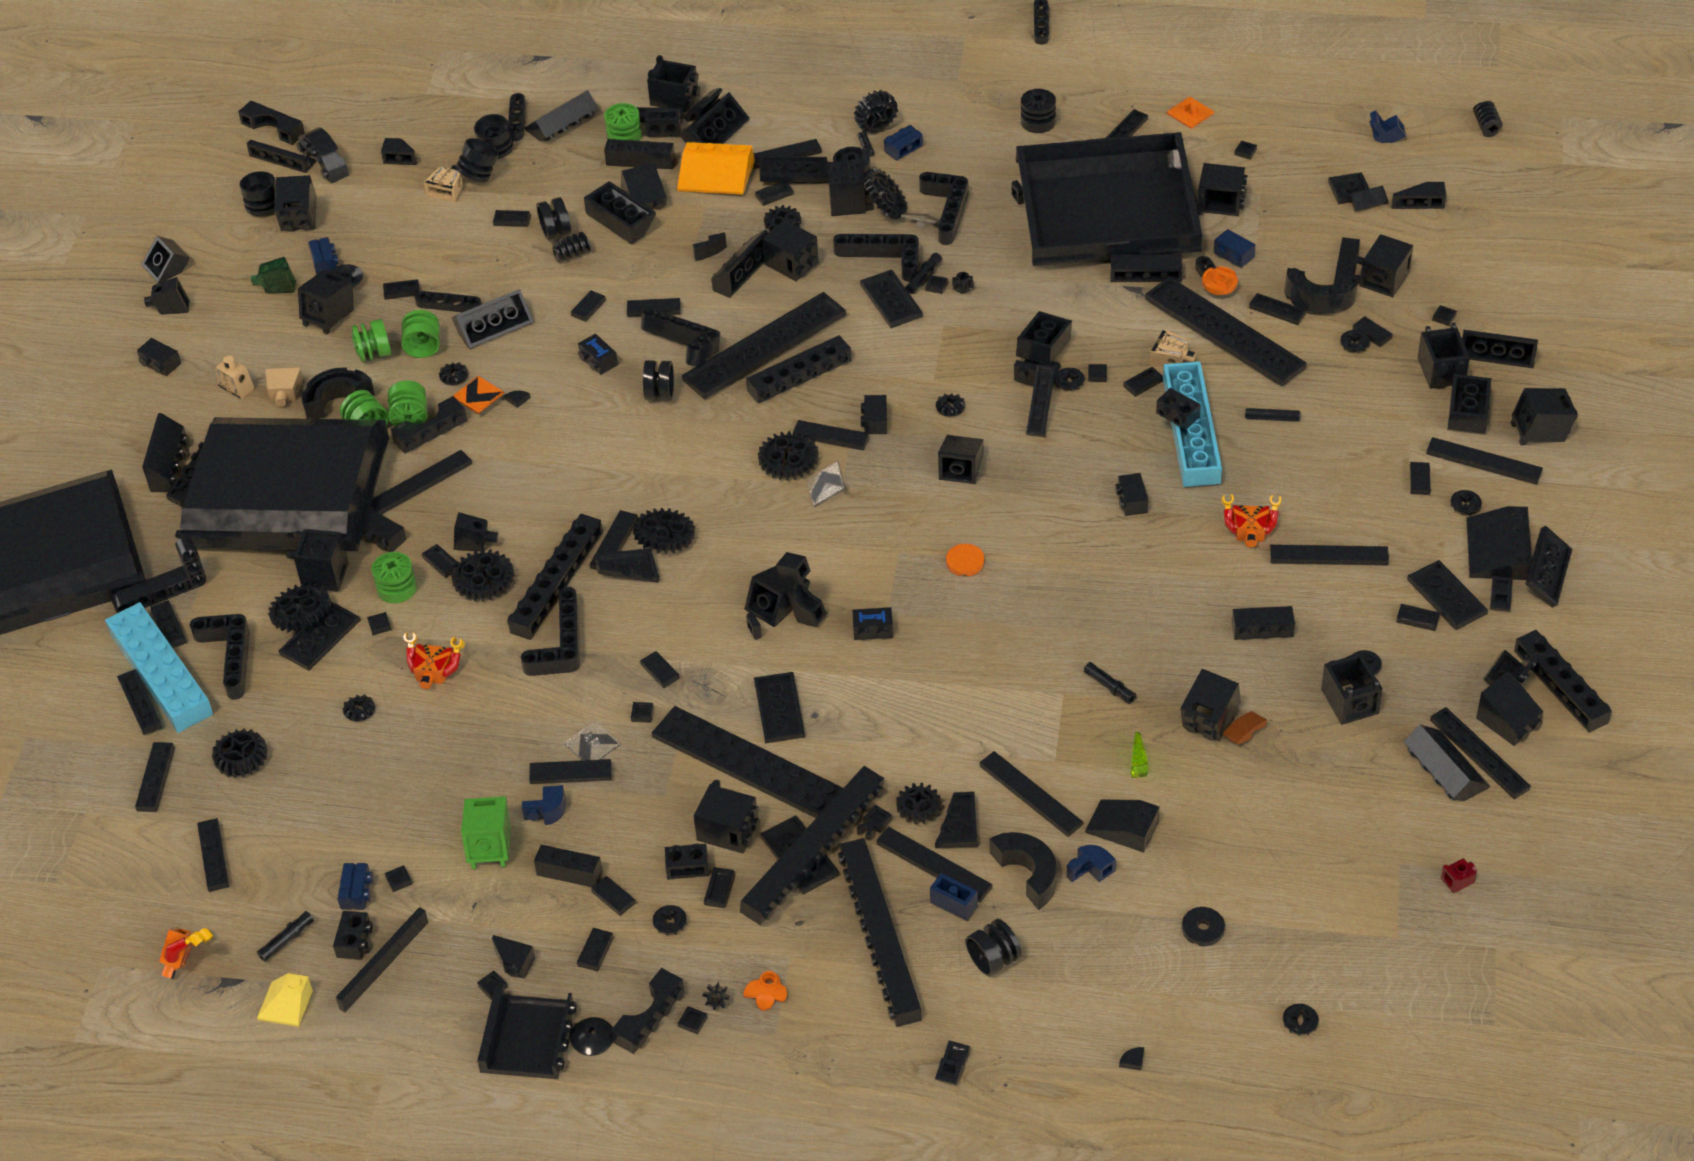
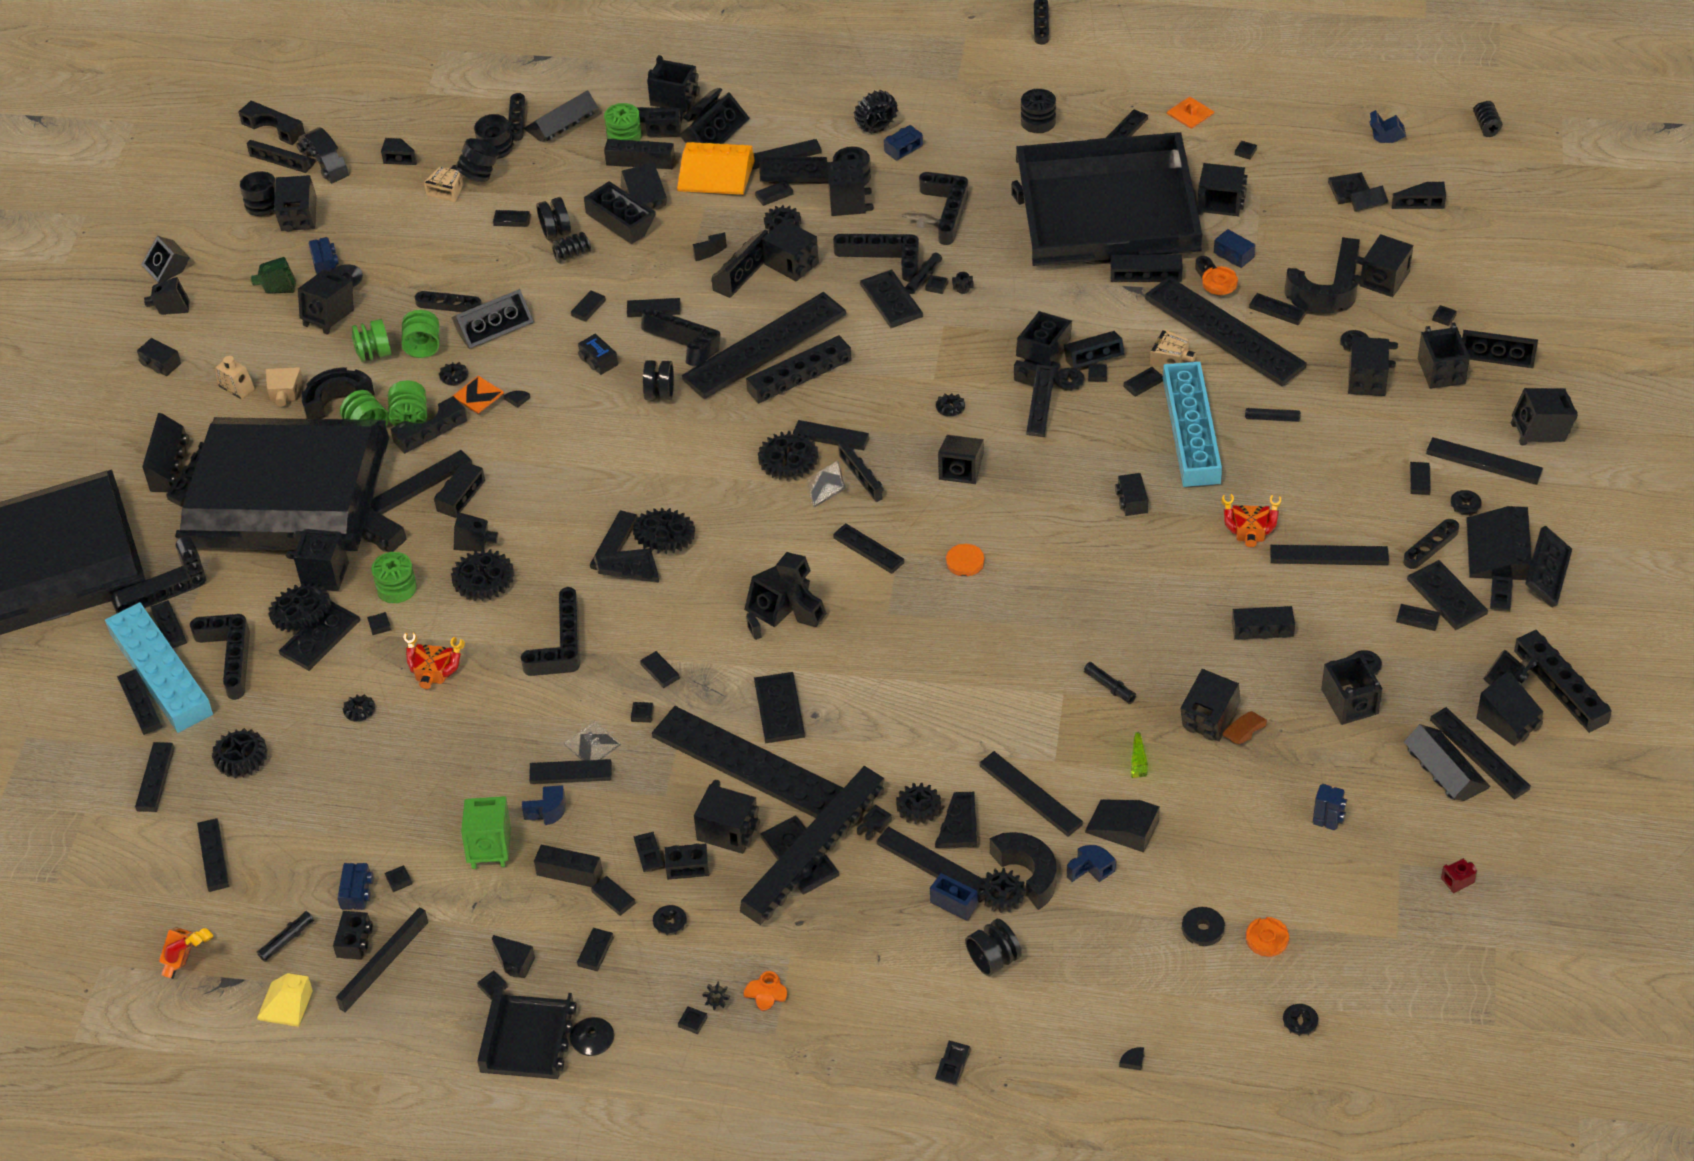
(401, 289): black tile -> none
(439, 560): black tile -> none
(459, 489): none -> black brick
(554, 576): black brick -> none
(633, 1030): black arch -> none
(648, 851): none -> black slope
(719, 887): black tile -> none
(860, 471): none -> black plate
(865, 143): black axle -> none
(868, 548): none -> black tile
(872, 623): black brick -> none
(875, 414): black brick -> none
(880, 933): black brick -> none
(885, 193): black gear -> none
(992, 887): none -> black gear
(1094, 349): none -> black brick
(1178, 408): black brick -> none
(1267, 936): none -> orange tile
(1329, 807): none -> dark blue brick
(1369, 365): none -> black container
(1375, 332): black tile -> none
(1433, 545): none -> black beam
(1469, 403): black brick -> none

